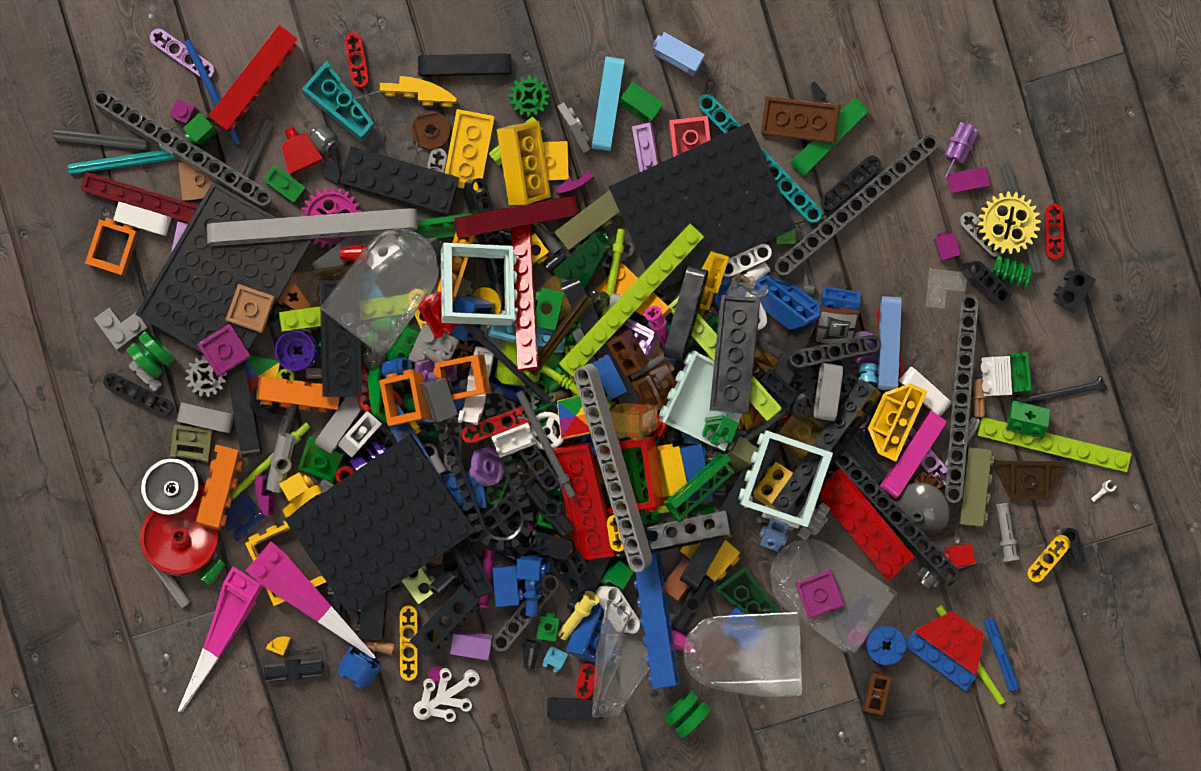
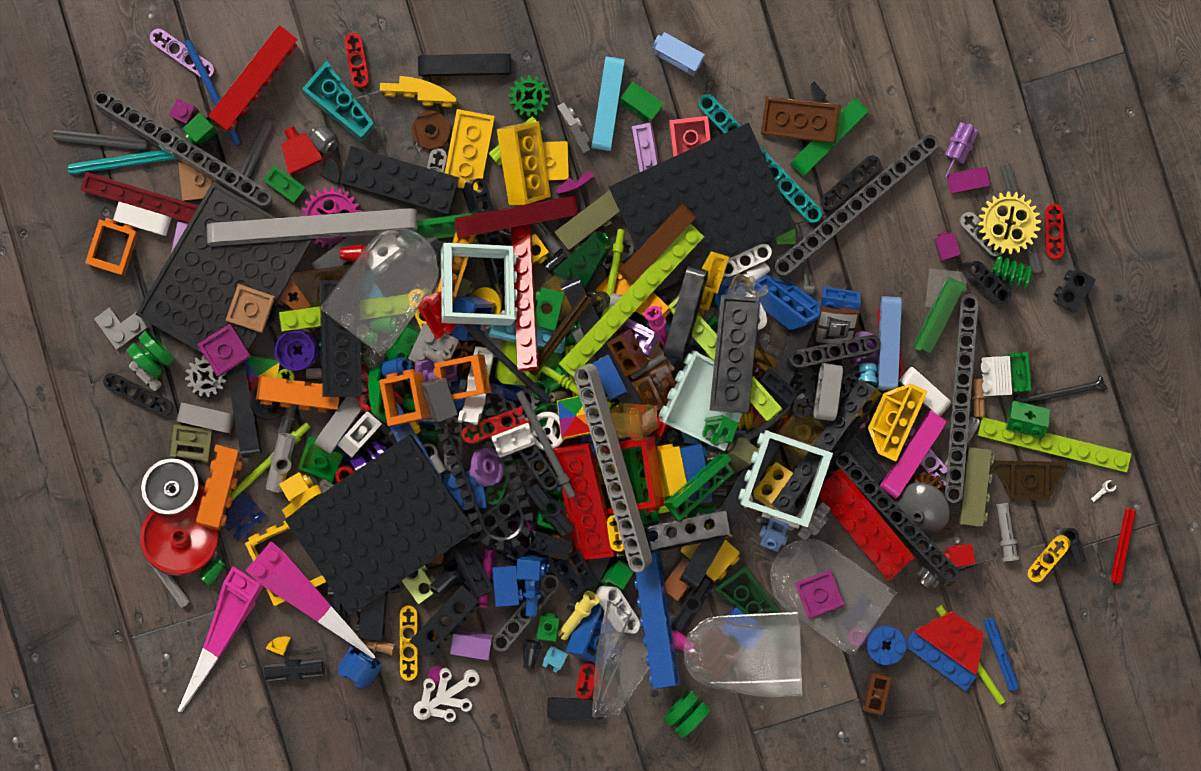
(265, 501): magenta slope -> none
(657, 243): none -> reddish brown beam
(939, 314): none -> green fence
(1123, 545): none -> red axle

